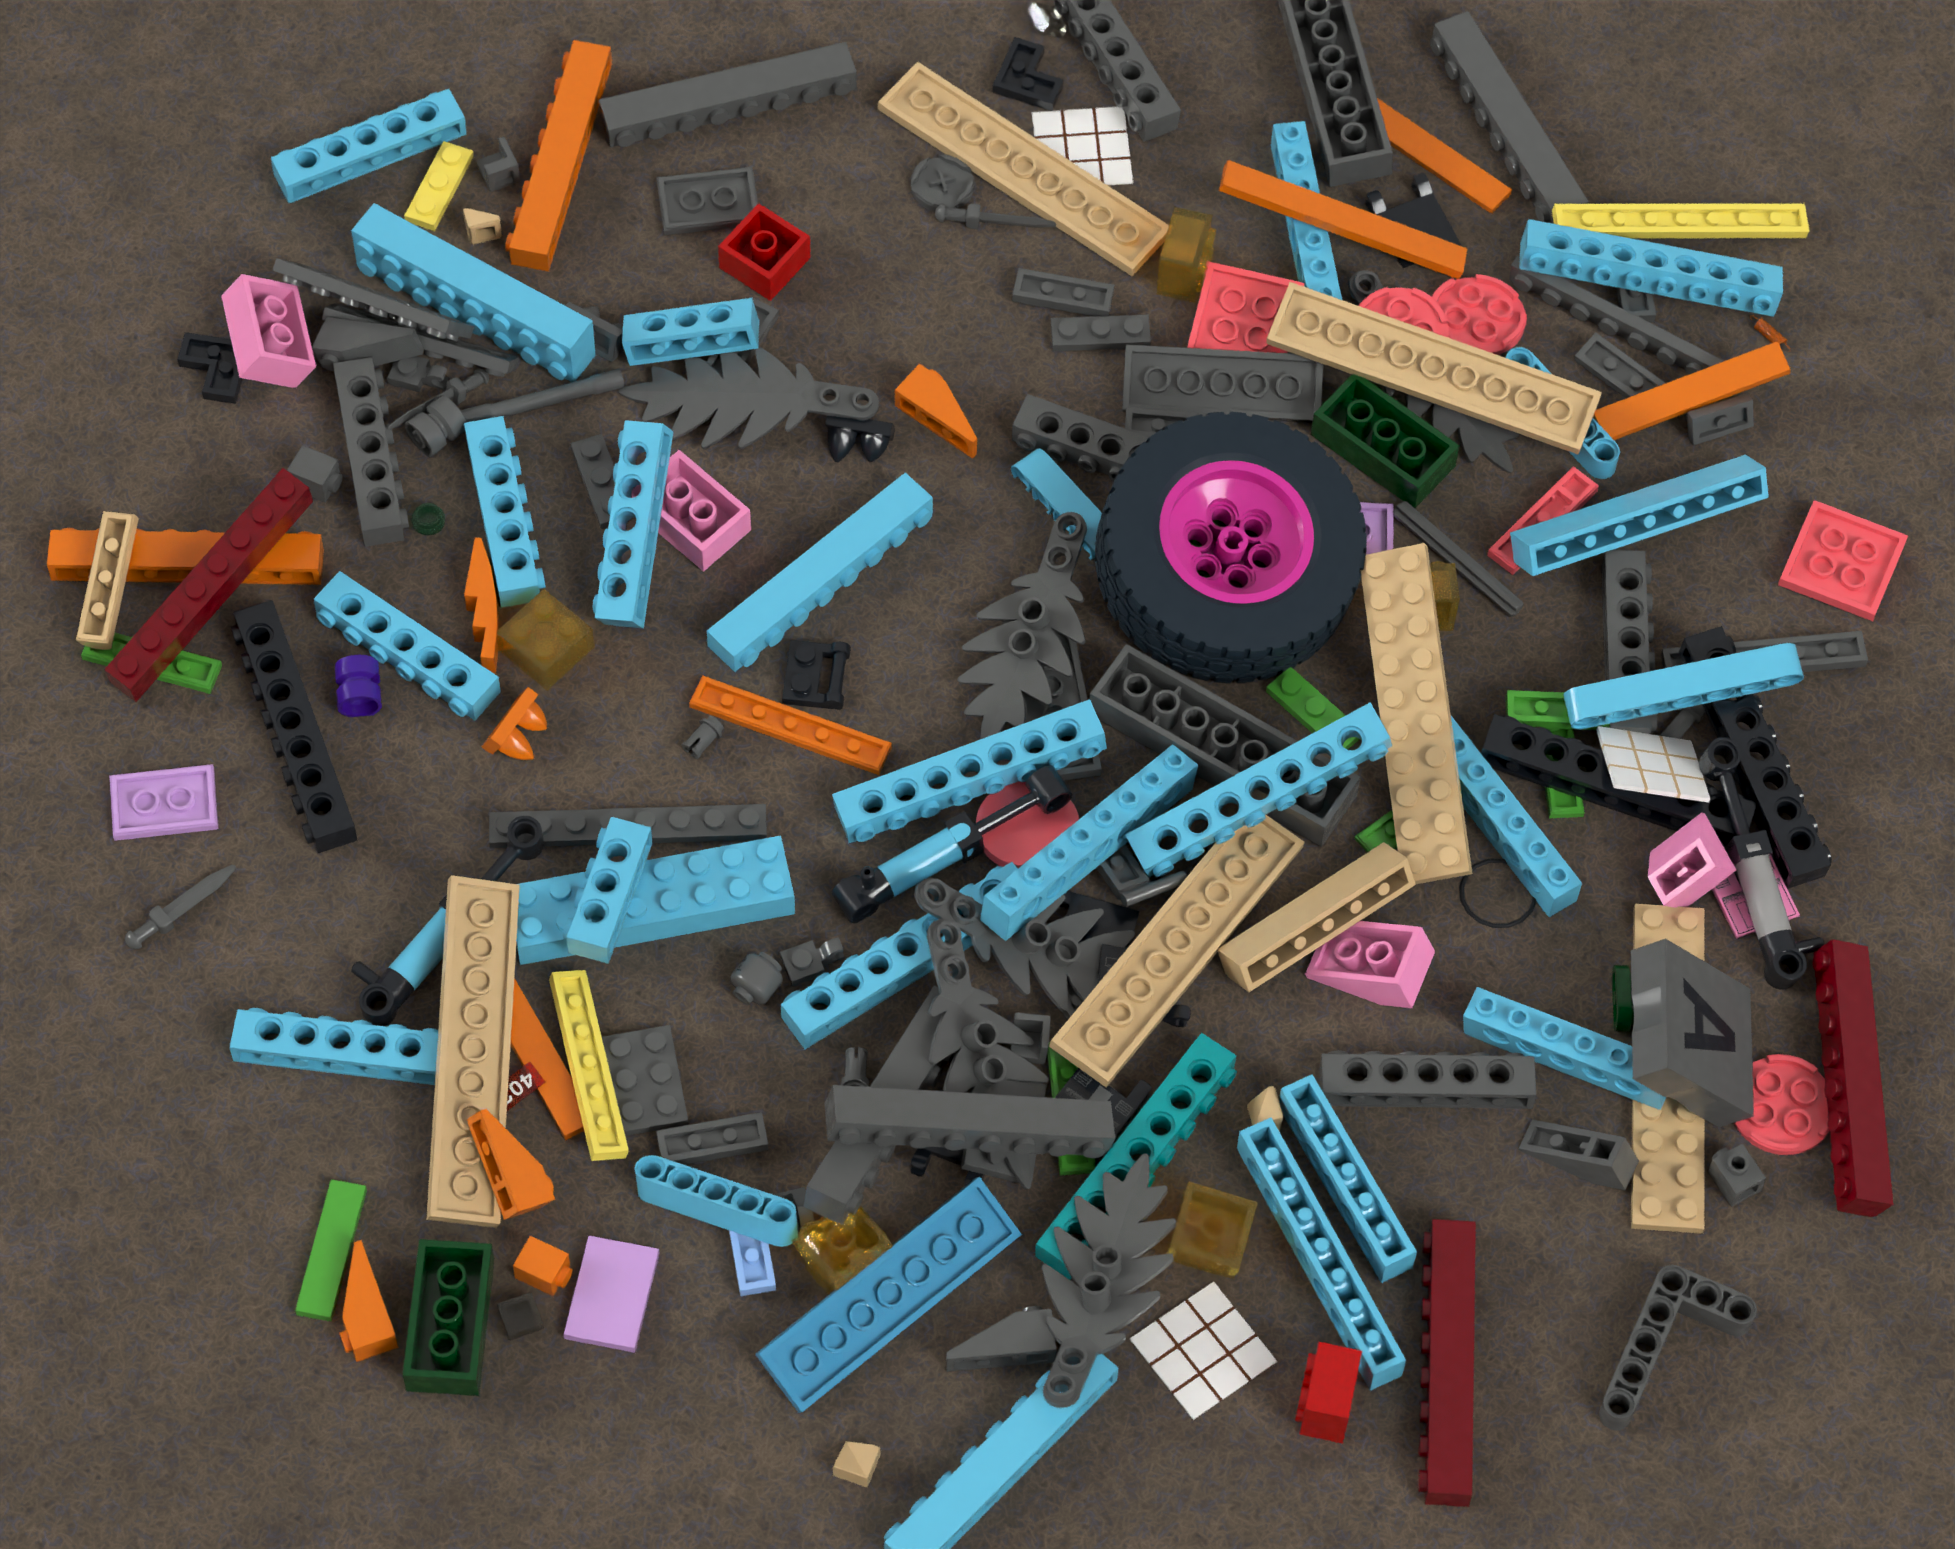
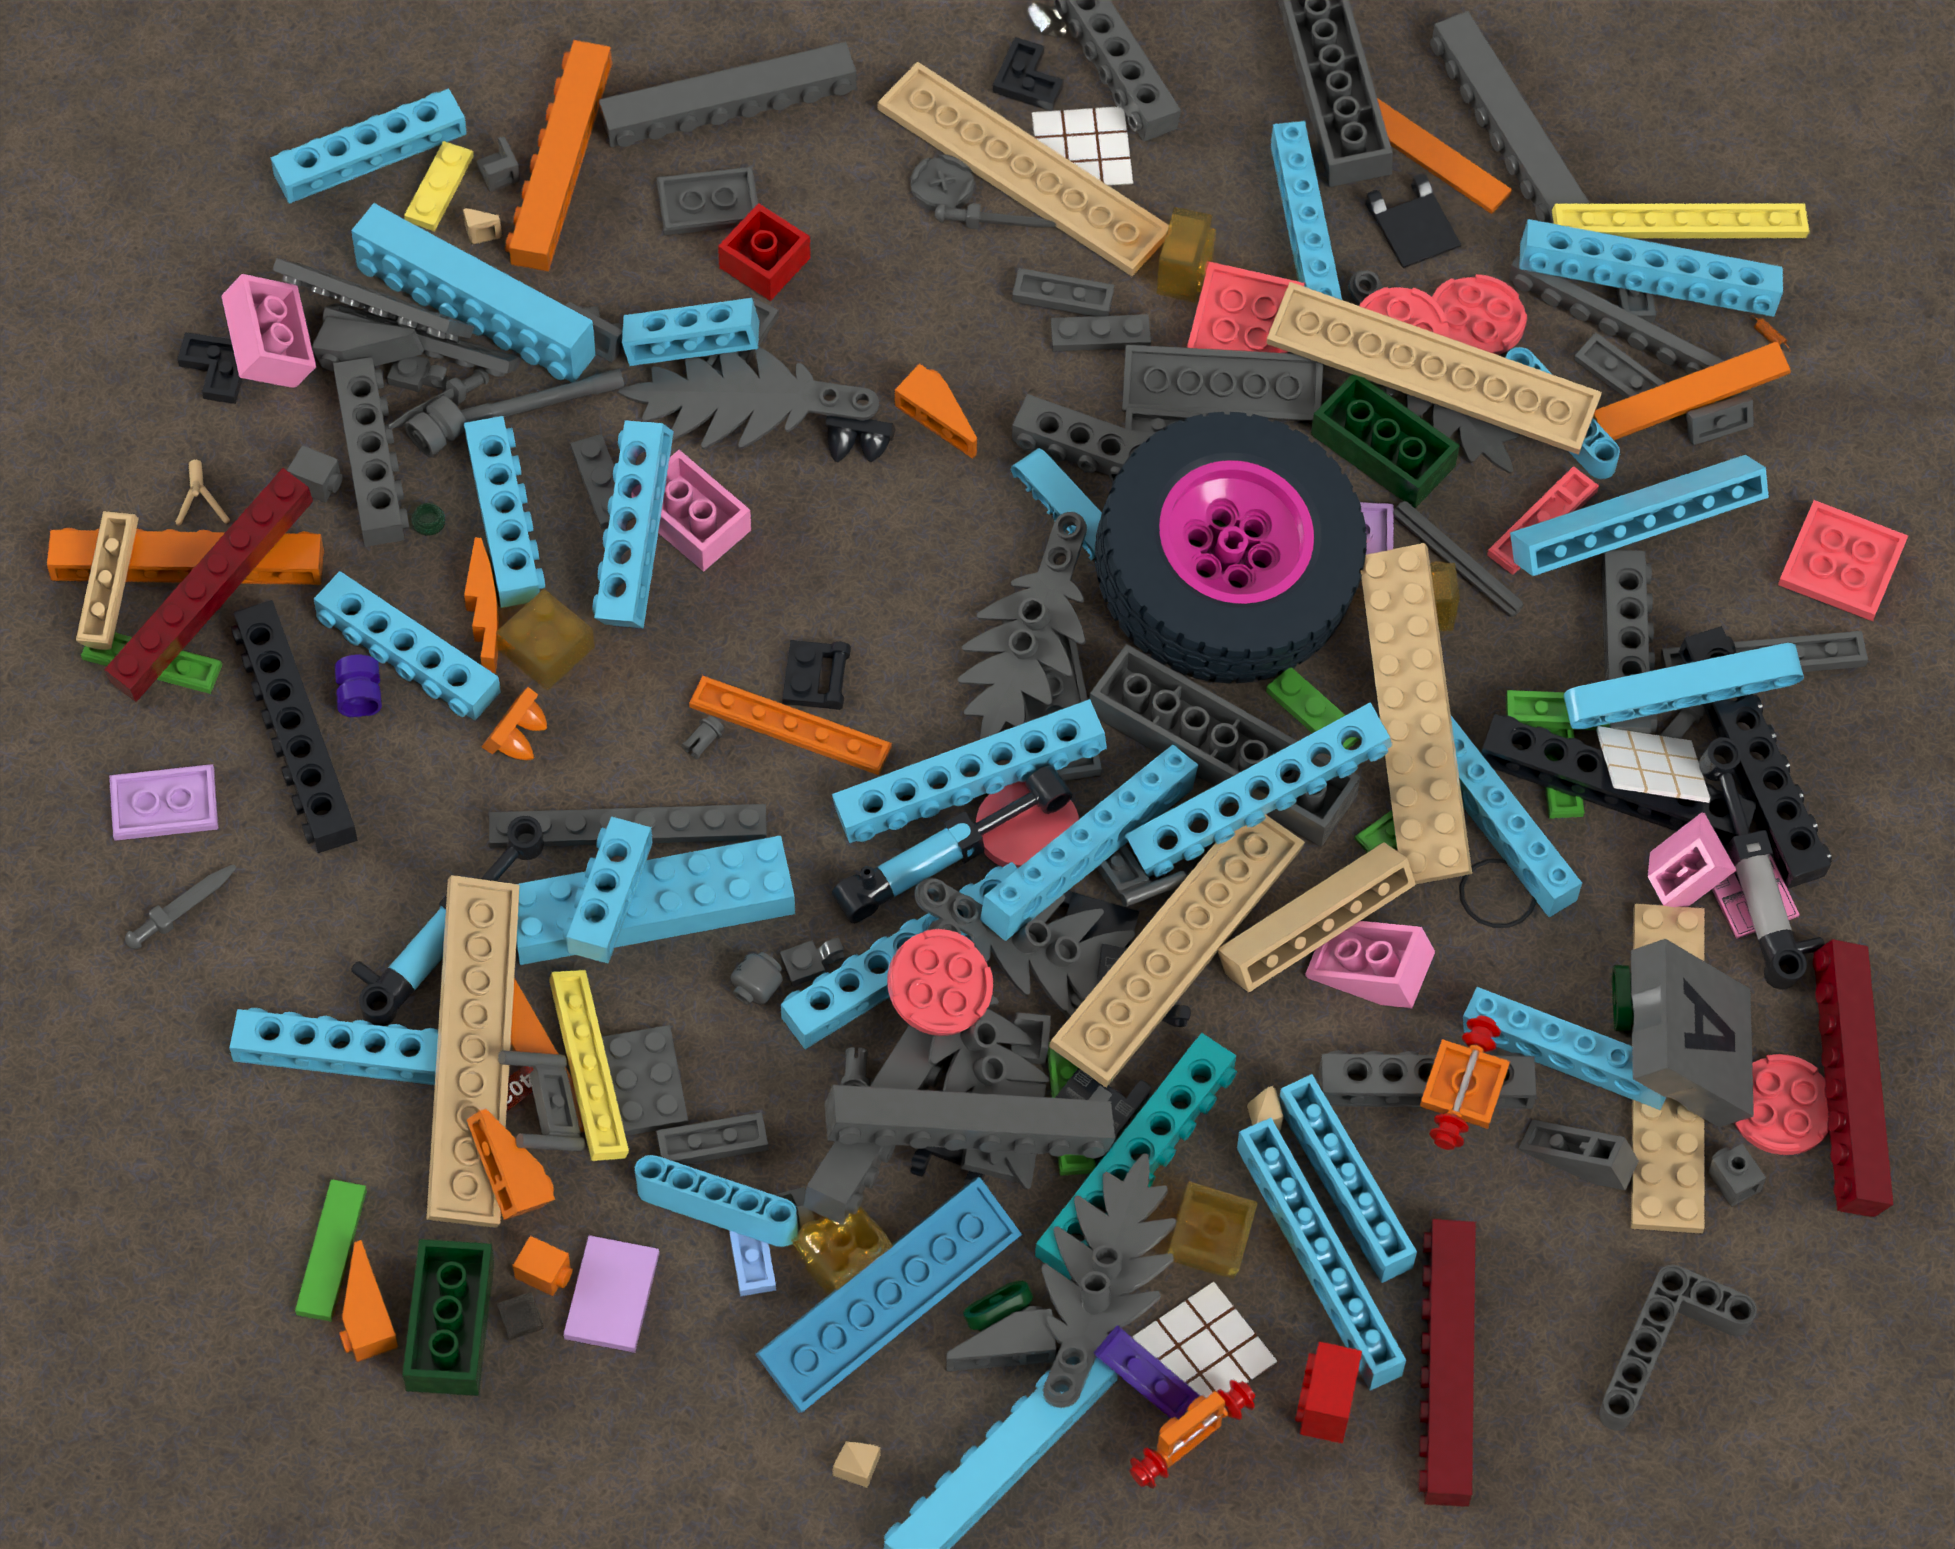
(196, 487): none -> tan plant
(552, 1101): none -> dark grey plate
(820, 572): medium azure brick -> none
(939, 982): none -> coral tile
(998, 1305): none -> dark green plate
(1146, 1373): none -> dark purple tile
(1182, 1435): none -> plate
(1343, 219): orange tile -> none
(1465, 1083): none -> orange plate

